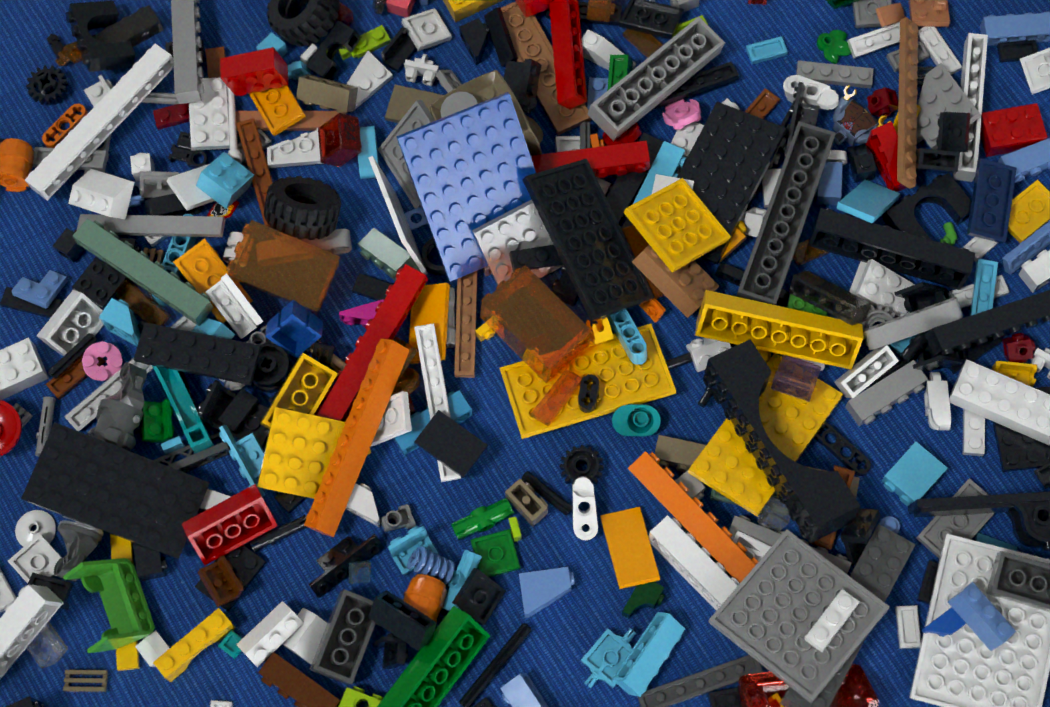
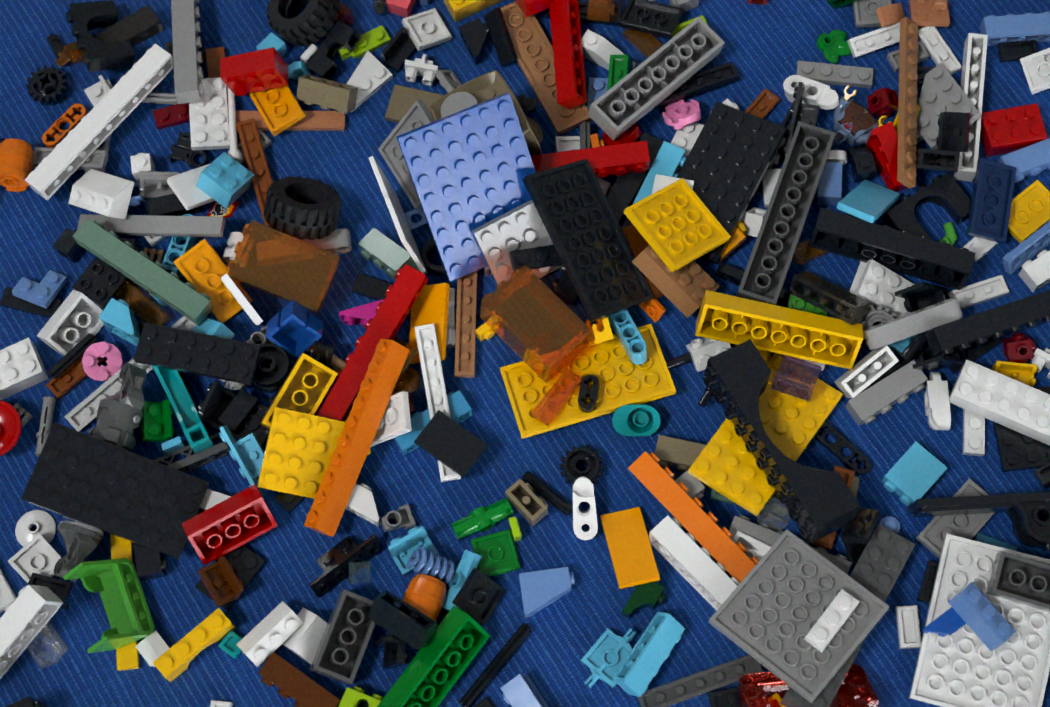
(67, 680): dark tan tile -> none
(230, 309): white plate -> none
(279, 533): black pin -> none
(295, 152): white wing -> none
(339, 140): clear red brick -> none
(368, 149): medium azure beam -> none
(523, 77): black bracket -> none
(766, 50): medium azure tile -> none
(983, 286): medium azure plate -> none

